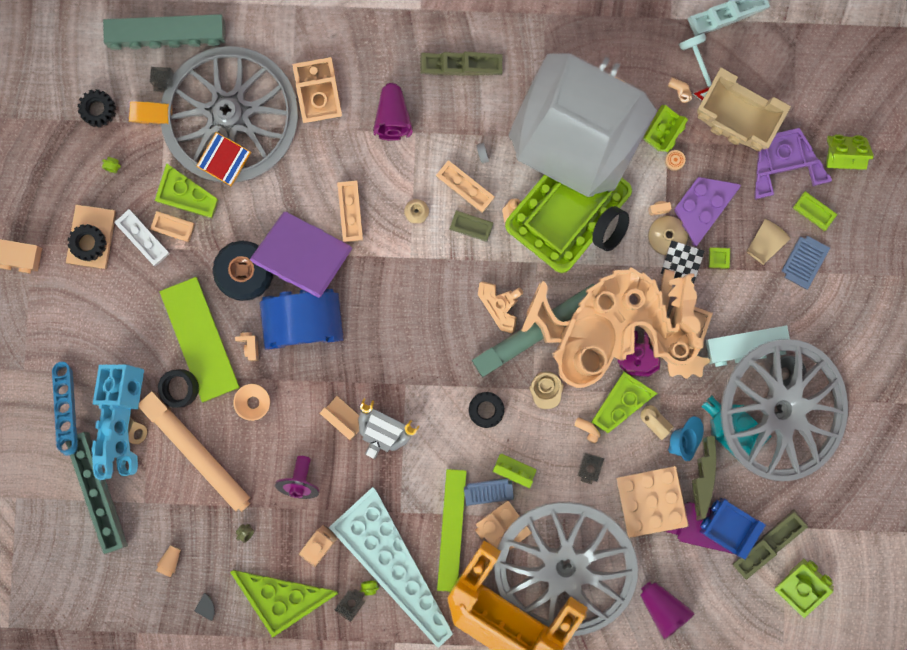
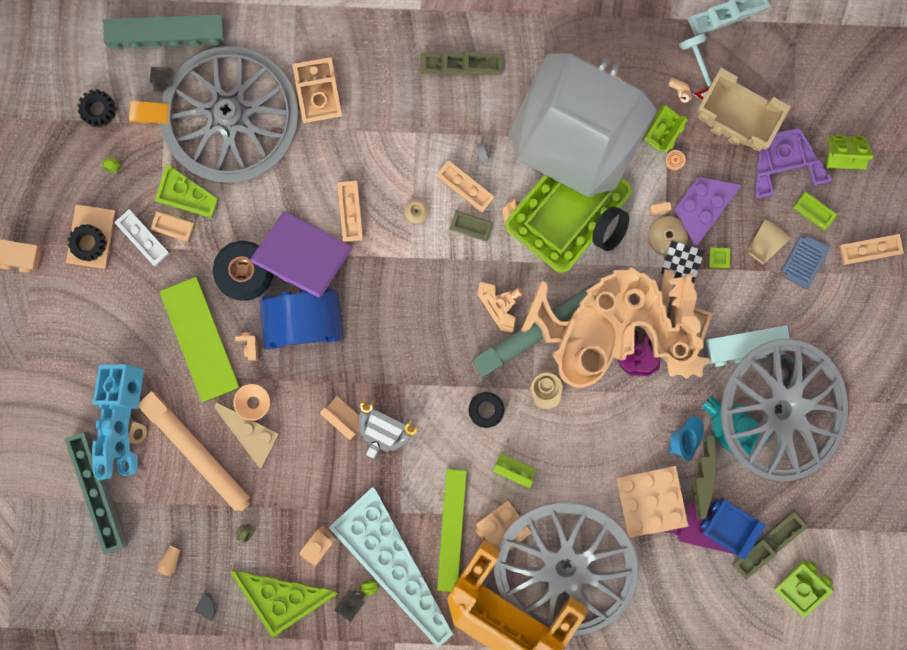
(69, 415): dark azure beam -> none
(163, 388): black tyre -> none
(223, 159): tile -> none
(253, 436): none -> tan wing
(297, 485): magenta piece -> none
(392, 115): magenta cone -> none
(488, 492): sand blue window -> none
(588, 427): light nougat arm -> none
(596, 462): clear smoke brick -> none
(621, 402): lime wing -> none
(656, 421): tan piece -> none
(665, 609): magenta cone -> none
(871, 249): none -> light nougat plate

